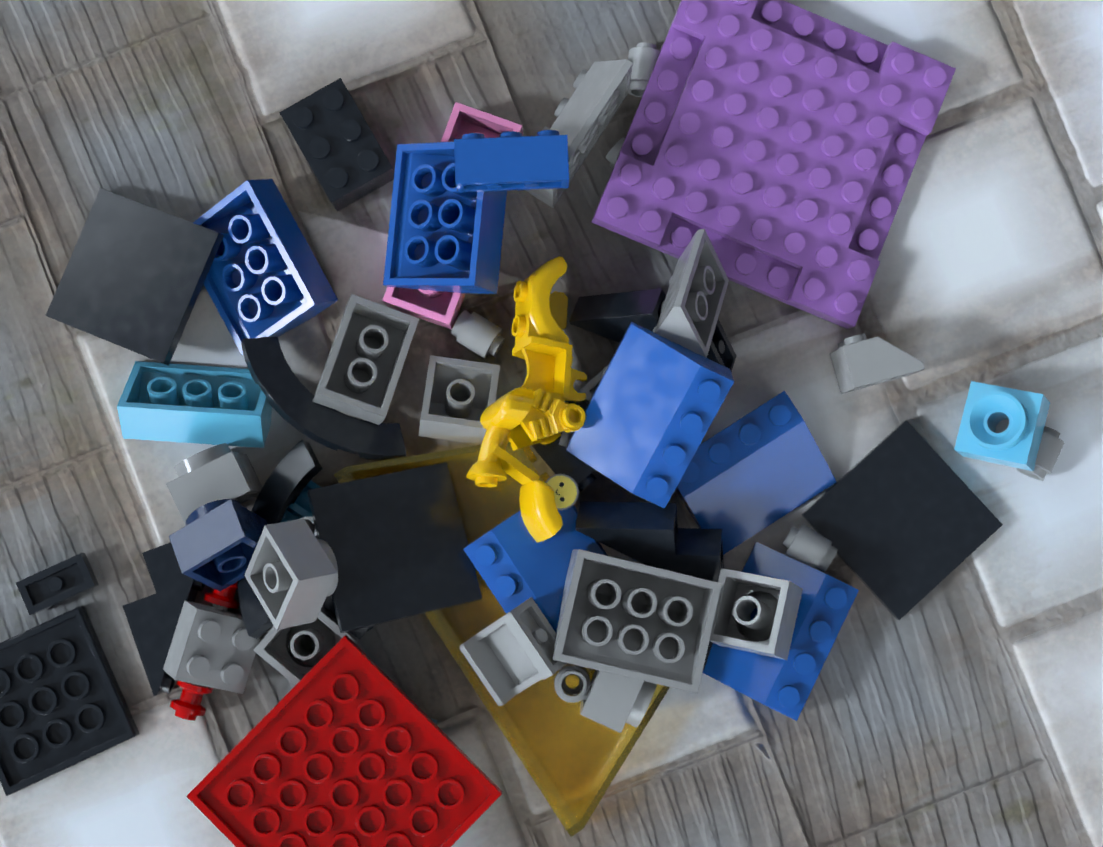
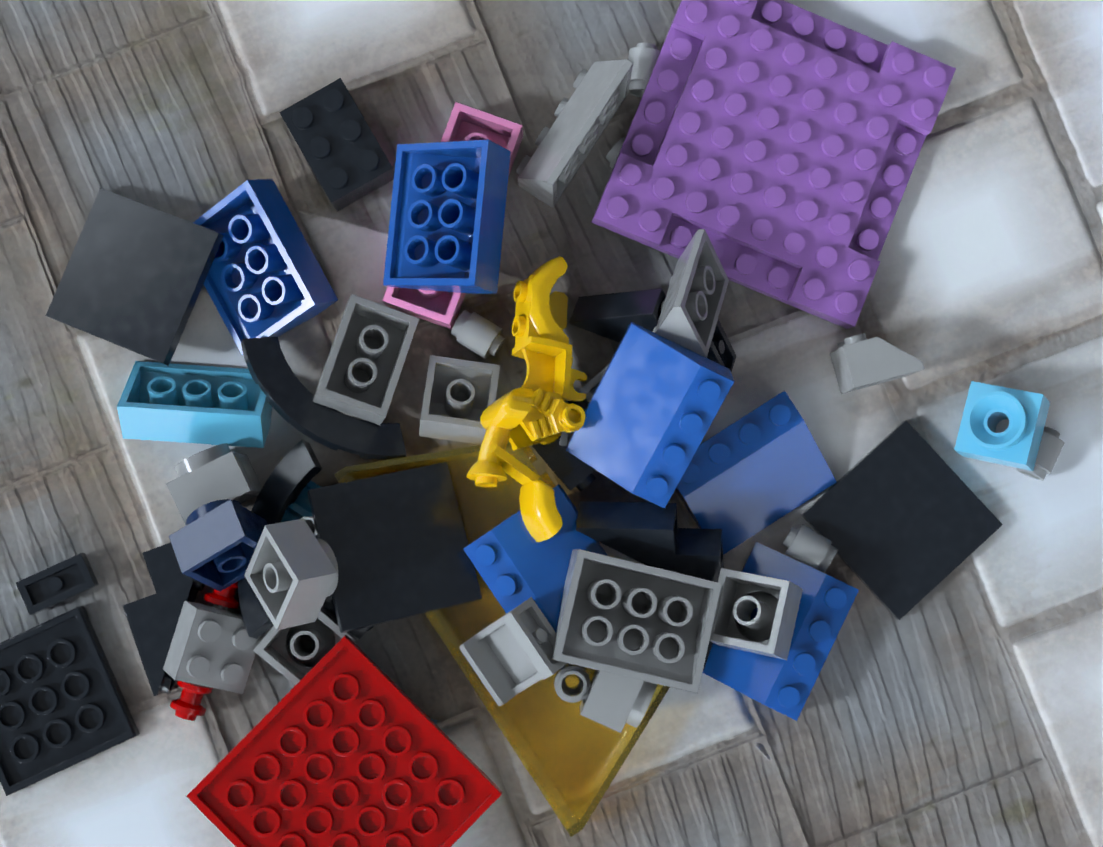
(511, 162): blue brick -> none
(565, 490): light yellow tile -> none

